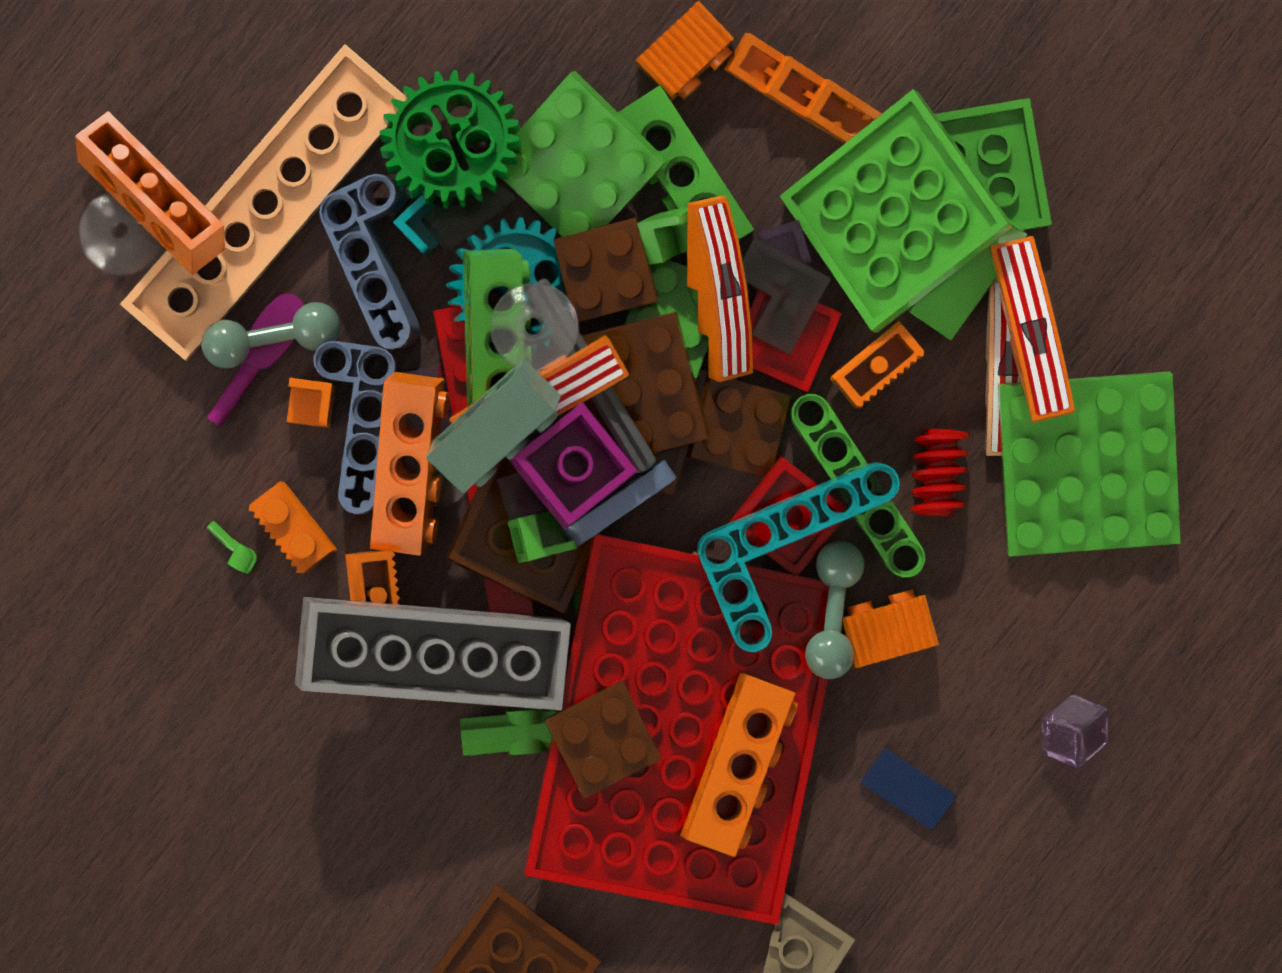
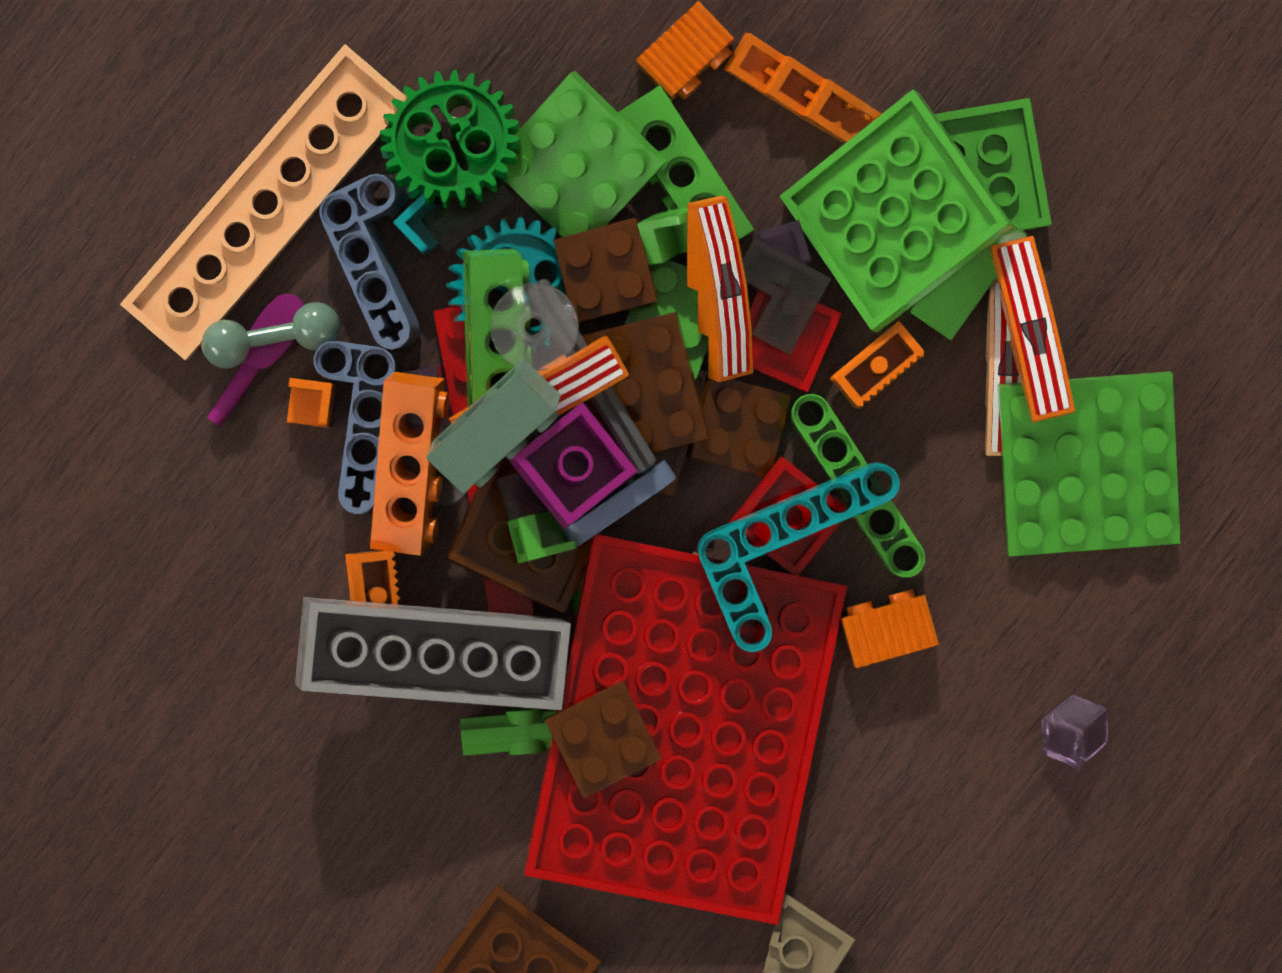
(113, 254): clear dish -> none
(150, 193): orange brick -> none
(242, 556): bright green hand -> none
(292, 528): orange brick -> none
(748, 698): orange brick -> none
(830, 652): sand green piece -> none
(908, 788): dark blue slope -> none
(939, 472): red piece -> none

